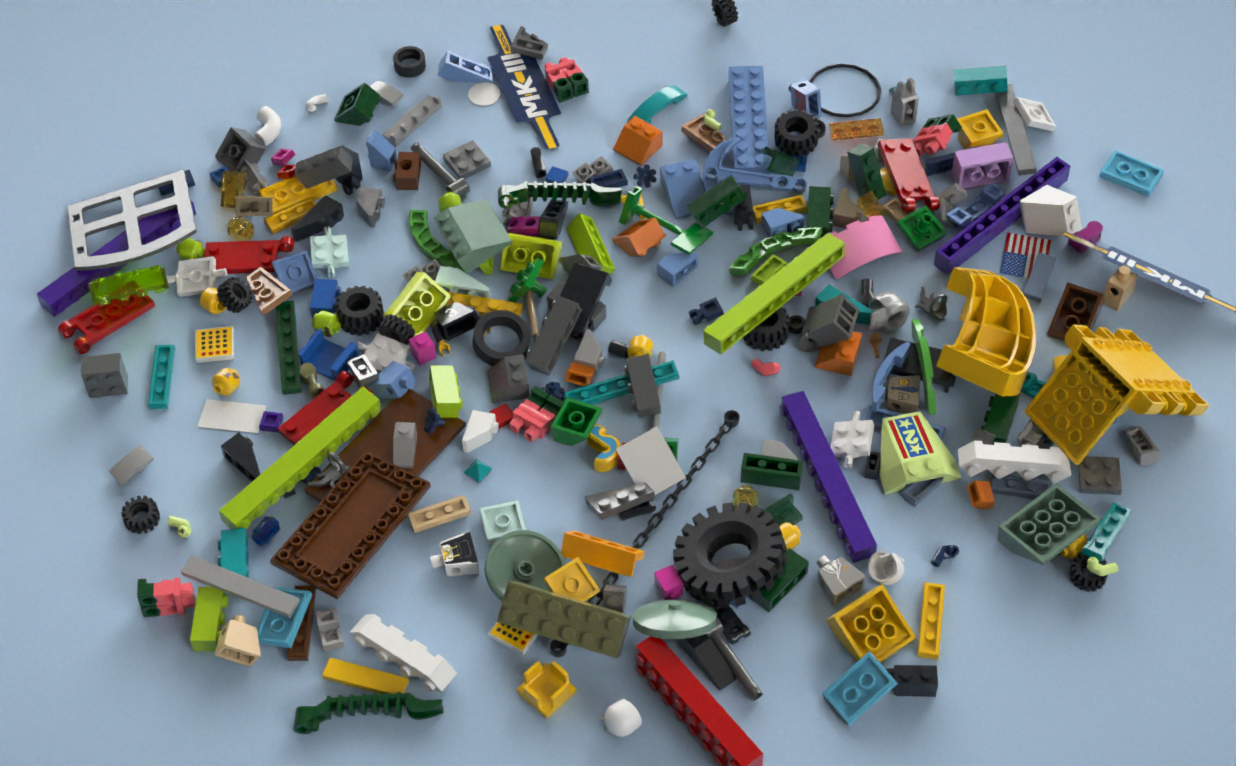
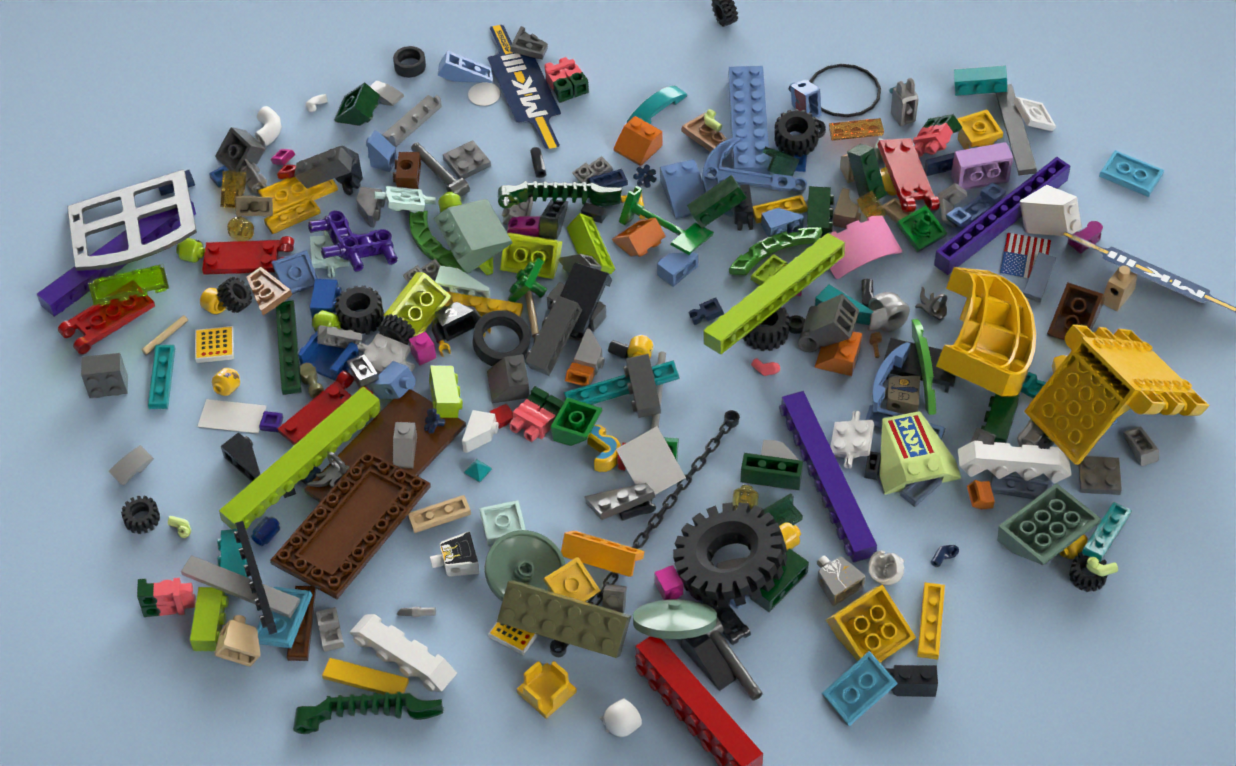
(164, 335): none -> tan bar
(196, 276): white plate -> none
(256, 584): none -> black plate
(323, 214): black slope -> none
(337, 337): none -> light grey bracket
(350, 245): none -> dark purple pin
(404, 199): none -> light aqua plate
(417, 611): none -> light grey piece
(554, 389): dark blue plant -> none
(556, 175): blue tile -> none
(596, 212): none -> black piece

